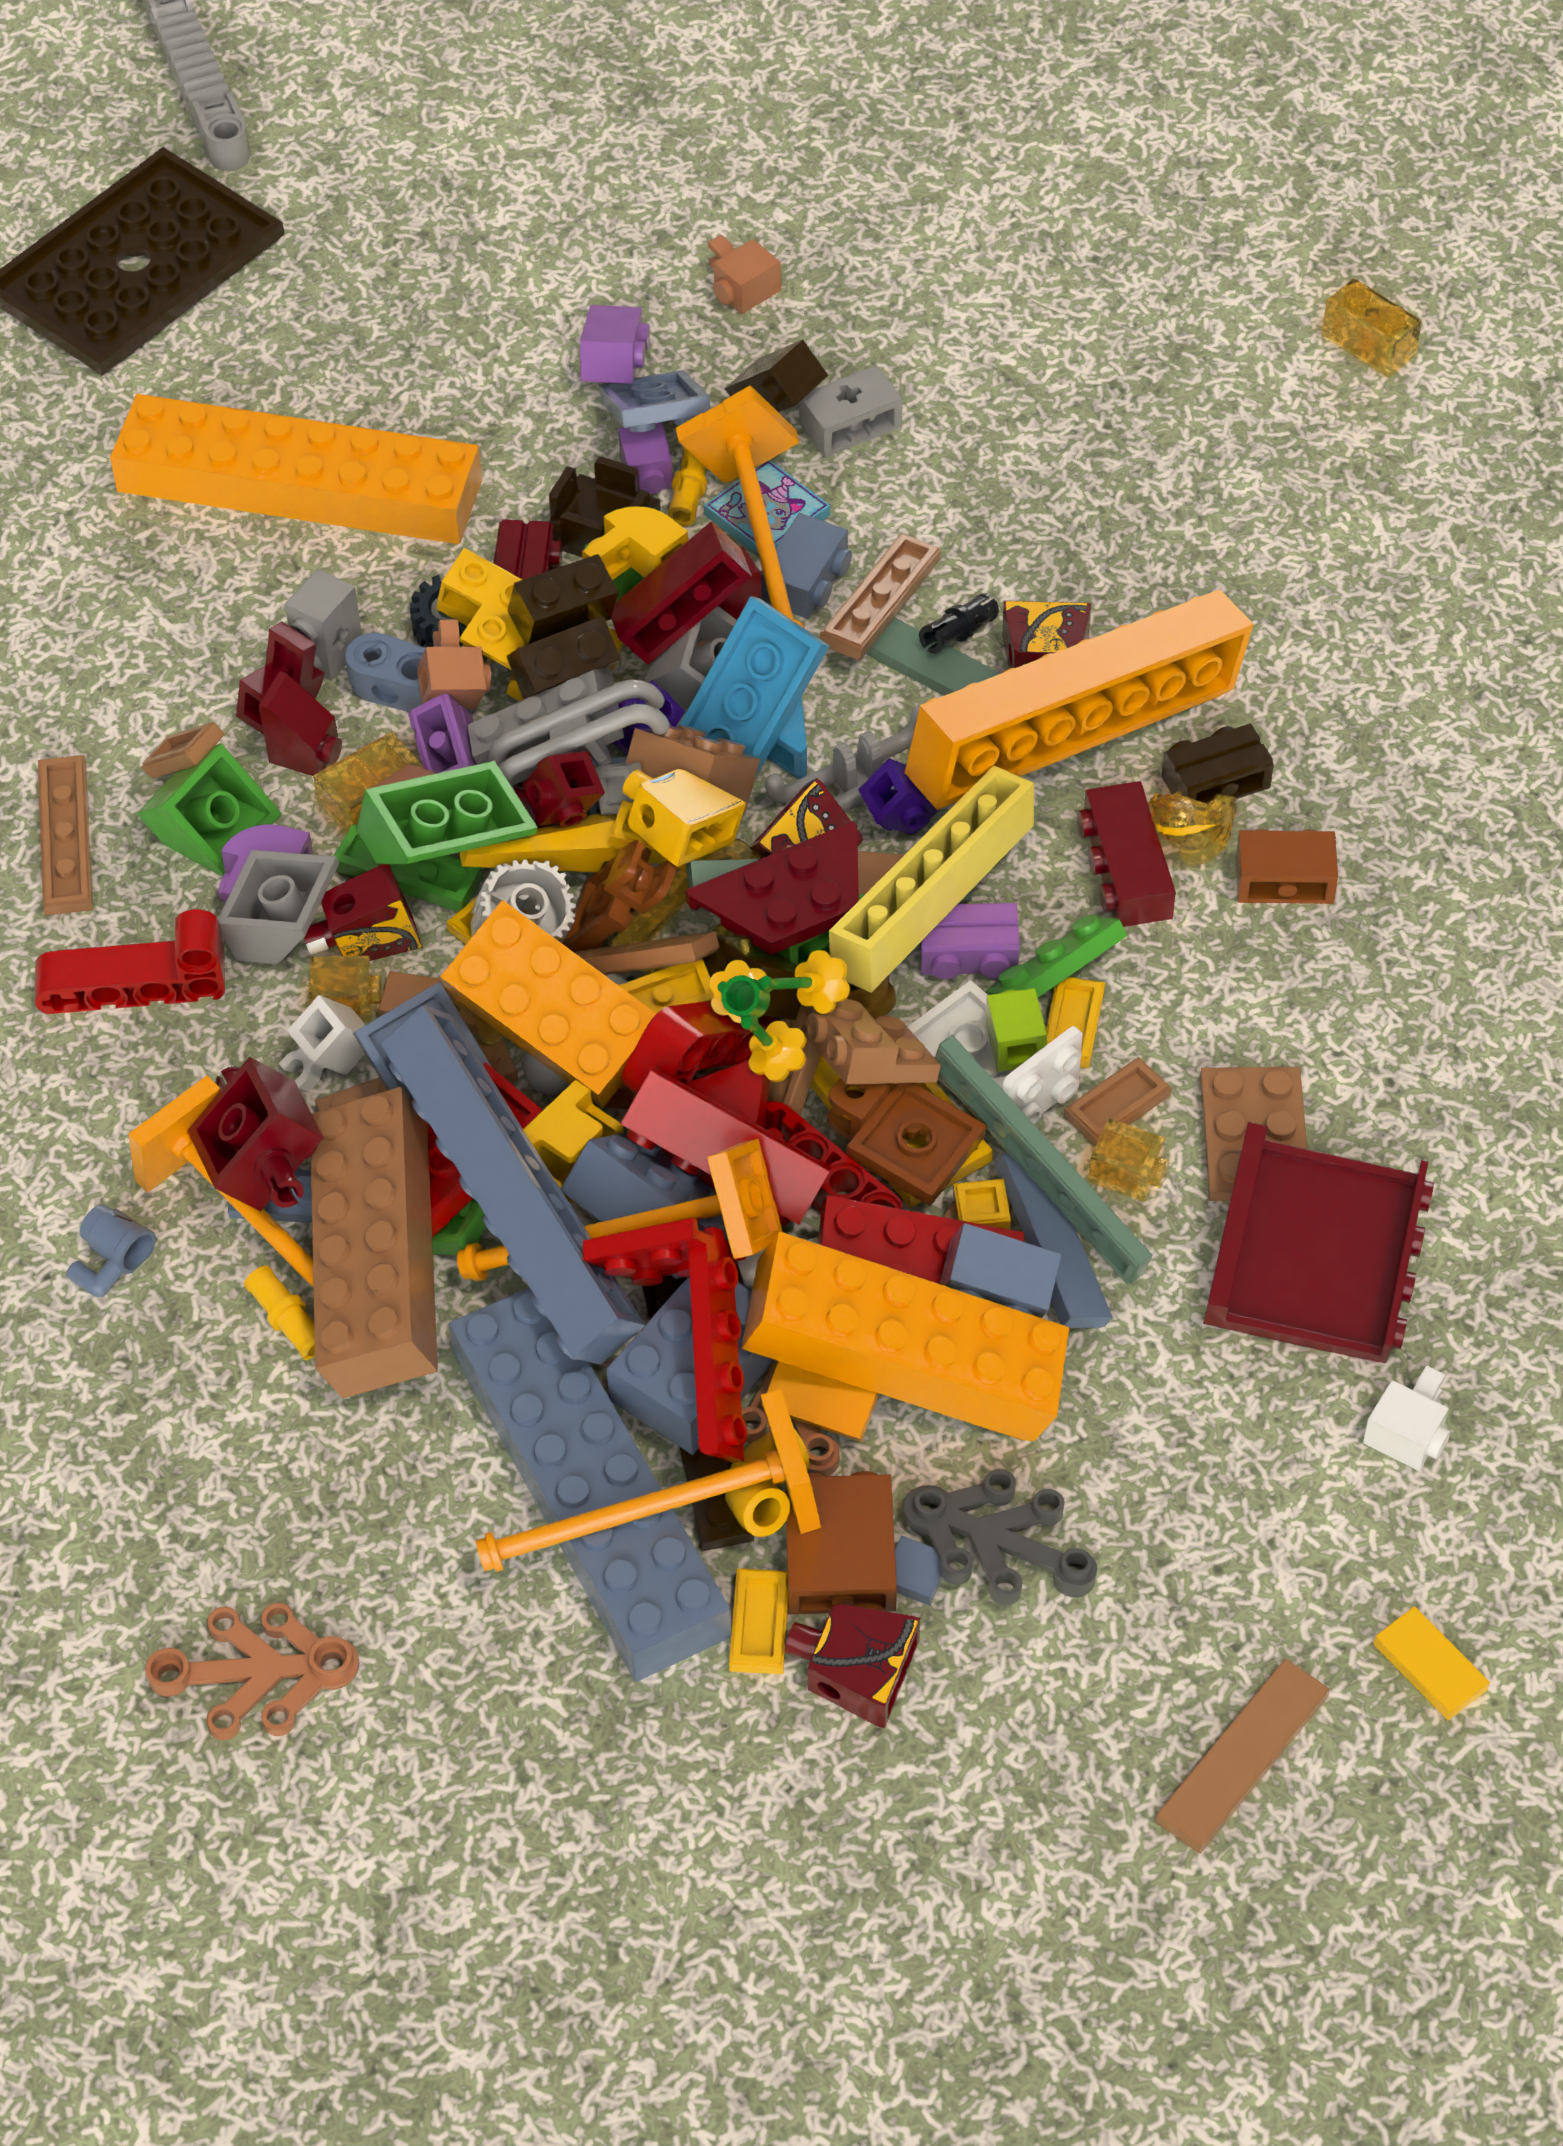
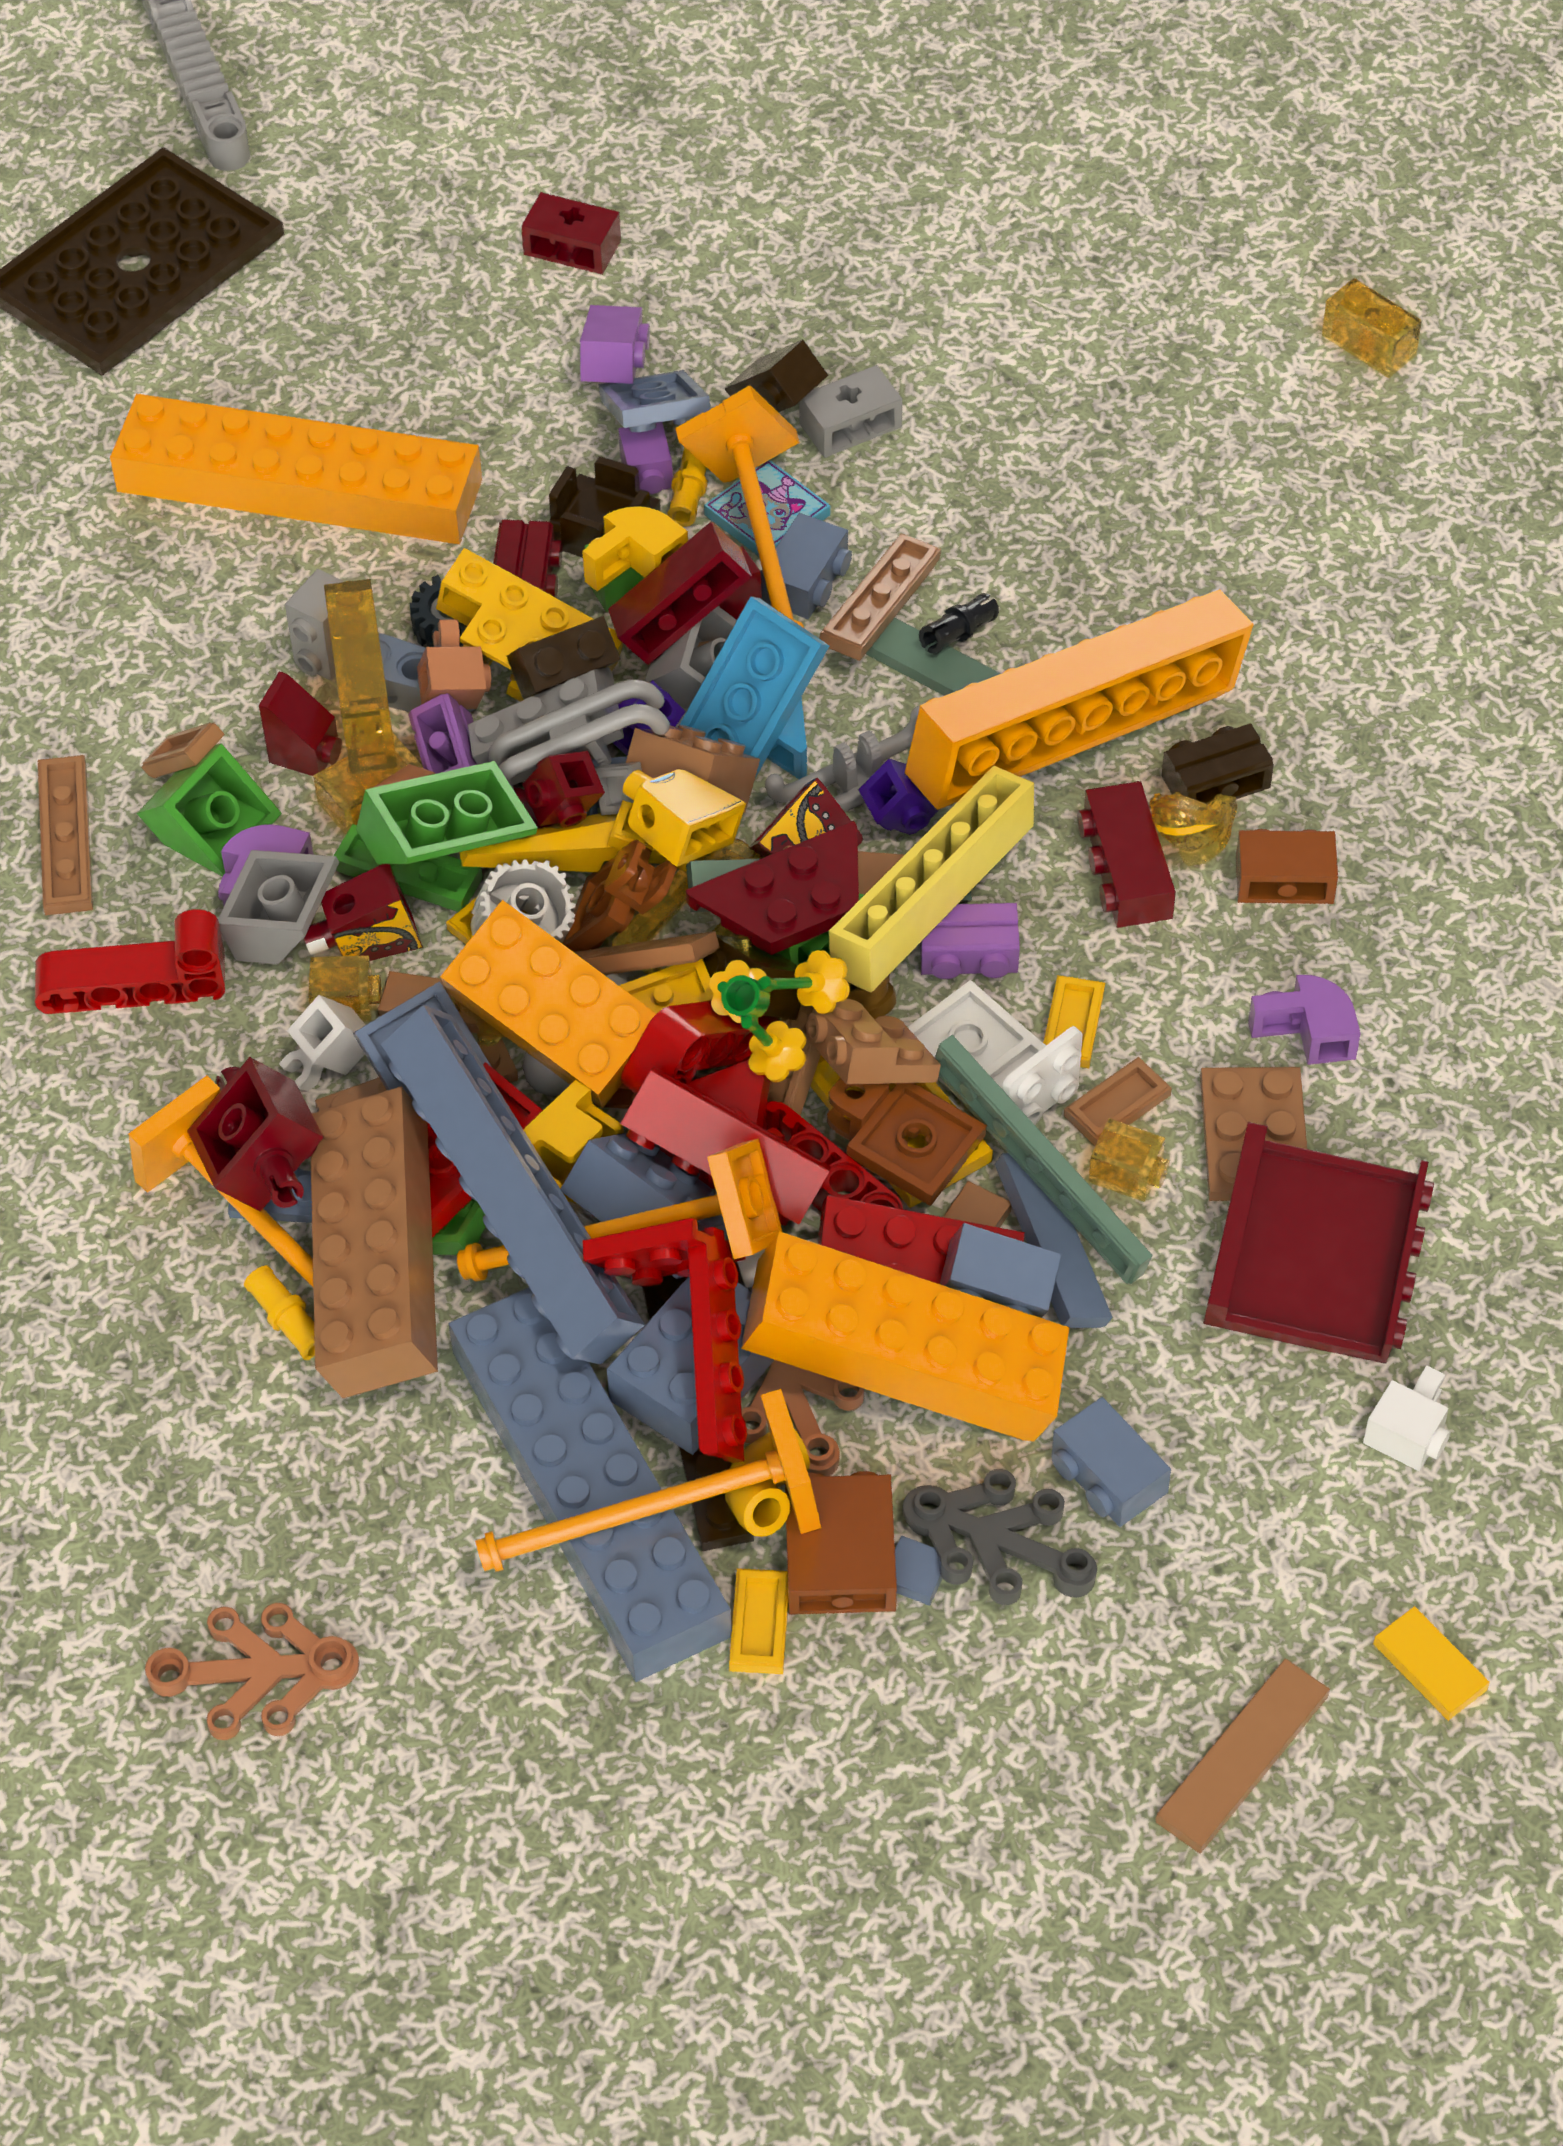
(116, 1239): sand blue piece -> none
(288, 653): dark red brick -> none
(360, 676): none -> clear yellow piece
(562, 599): dark brown brick -> none
(571, 233): none -> dark red brick
(743, 274): nougat brick -> none
(824, 1401): light orange tile -> none
(858, 1658): dark red torso -> none
(982, 1203): yellow tile -> none
(1014, 1027): lime brick -> none
(1042, 628): torso -> none
(1062, 956): bright green plate -> none
(1109, 1462): none -> sand blue brick
(1316, 1011): none -> medium lavender brick

